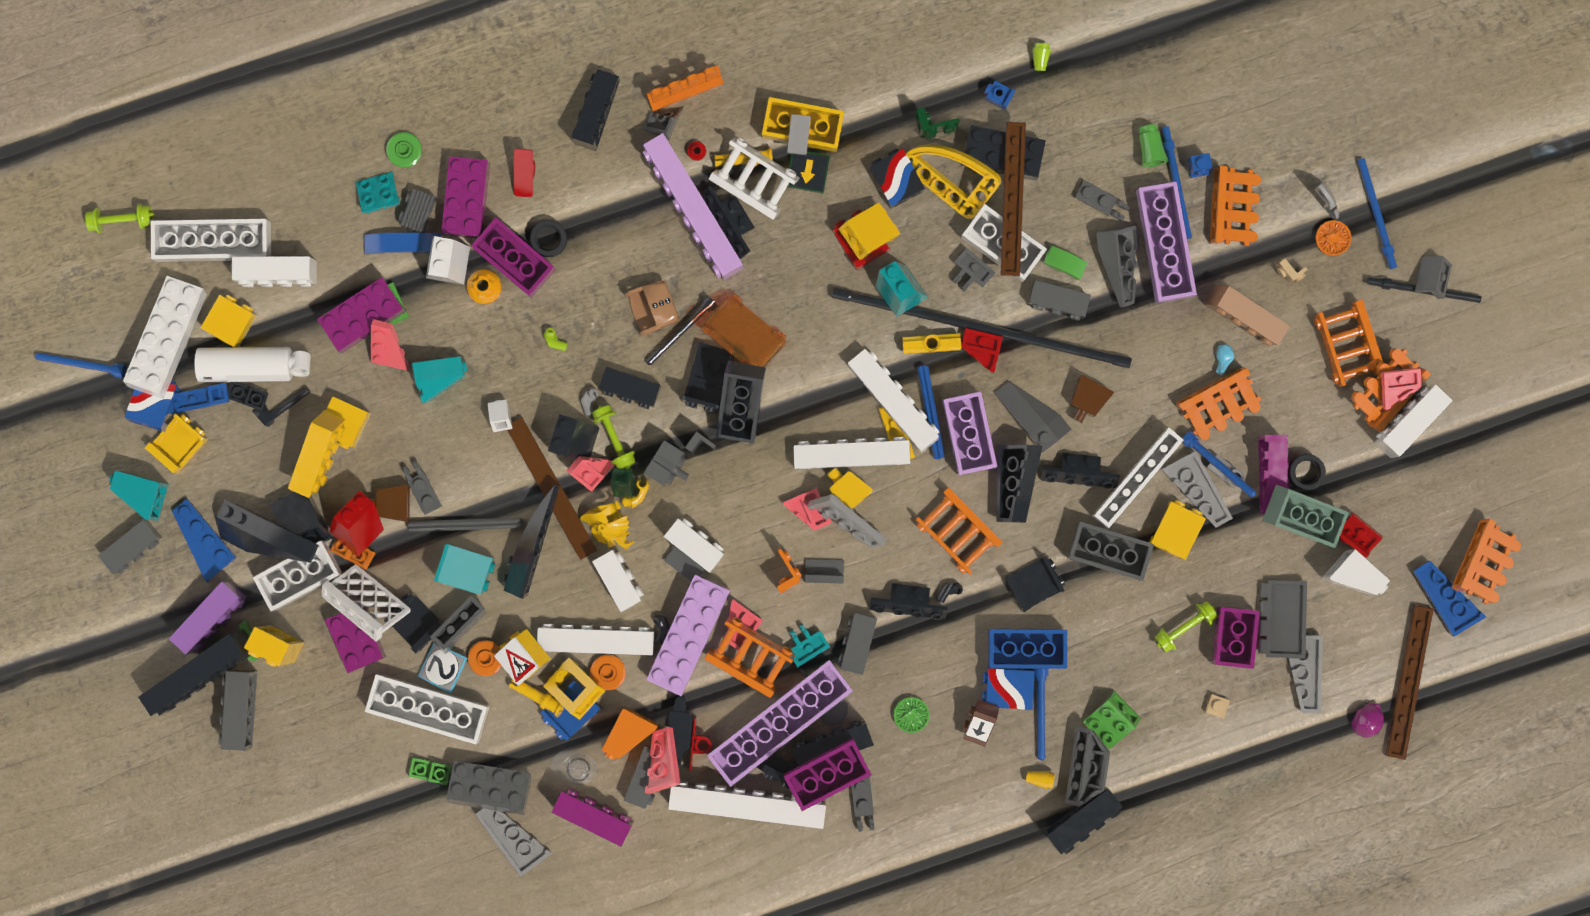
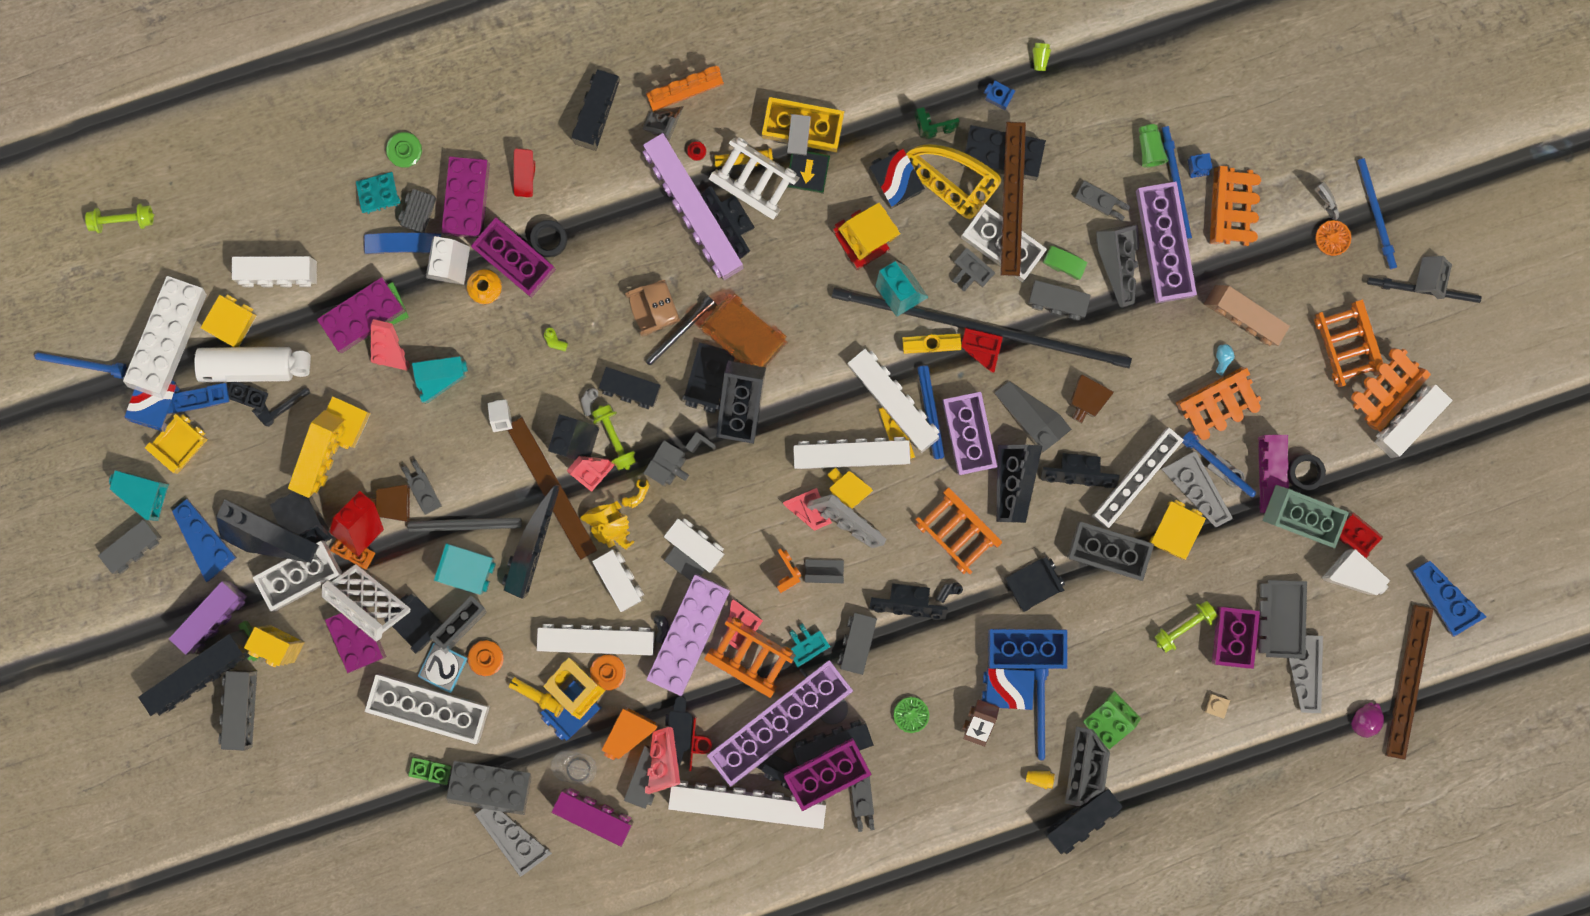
(209, 239): white brick -> none
(521, 656): piece -> none
(623, 482): clear green brick -> none
(1286, 271): tan bracket -> none
(1398, 385): coral wing -> none
(1474, 561): orange fence -> none

